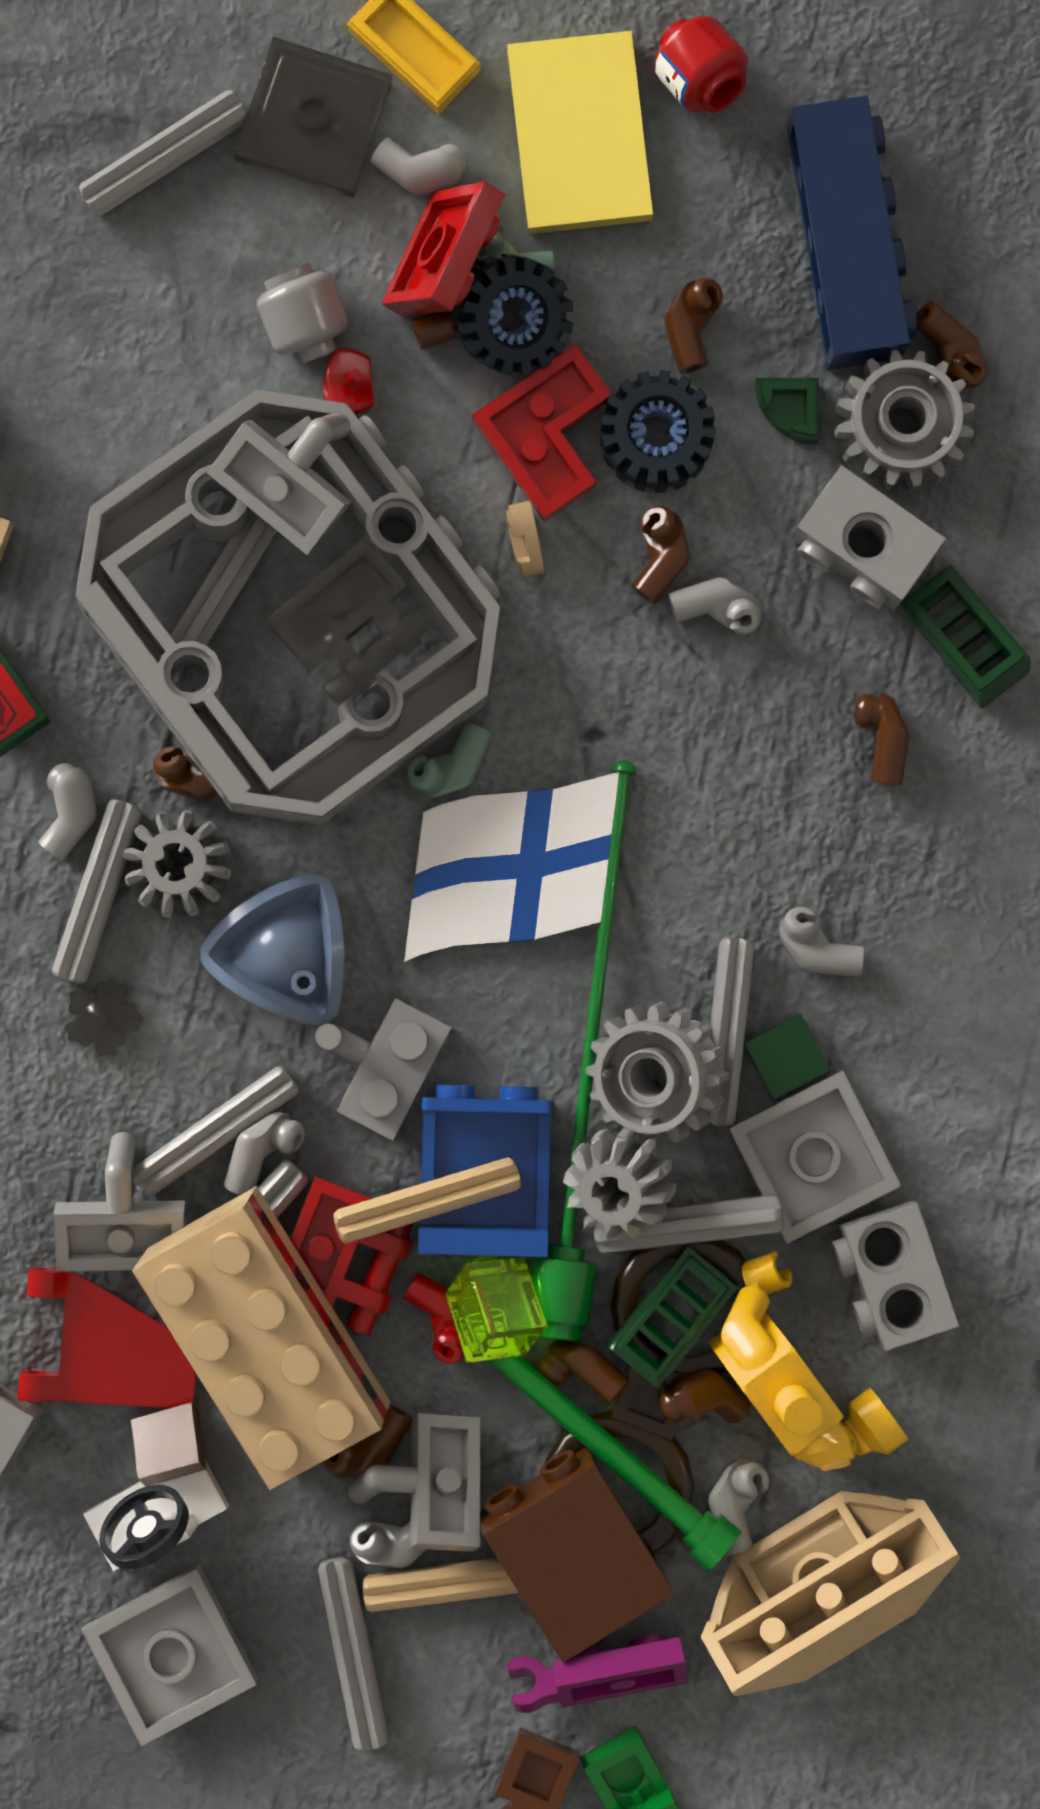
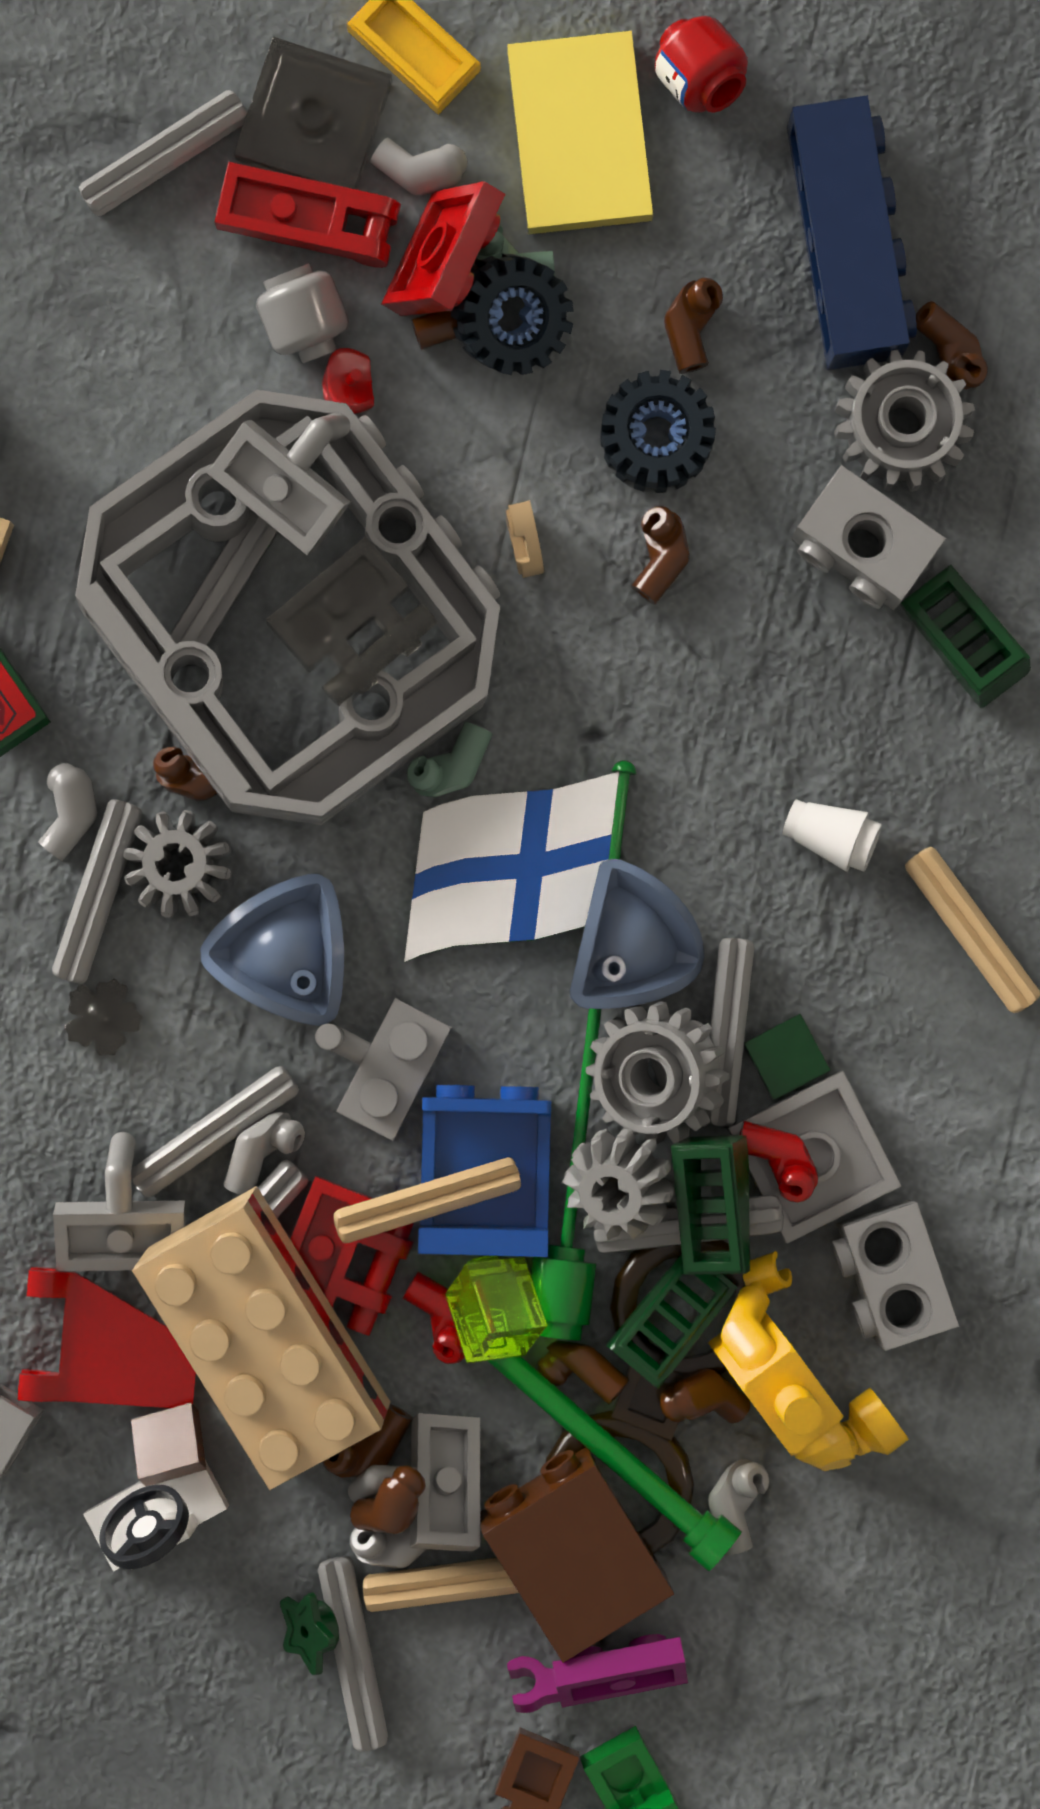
(170, 1655): light grey plate -> none
(305, 214): none -> red plate
(310, 1630): none -> dark green plate
(394, 1504): none -> reddish brown arm
(529, 425): red plate -> none
(634, 941): none -> sand blue hat
(721, 601): light grey arm -> none
(734, 1178): none -> dark green slope
(787, 1158): none -> red arm
(791, 406): dark green tile -> none
(812, 949): light grey arm -> none
(824, 1588): tan wedge -> none
(834, 833): none -> white cone
(891, 736): reddish brown arm -> none
(972, 930): none -> tan axle

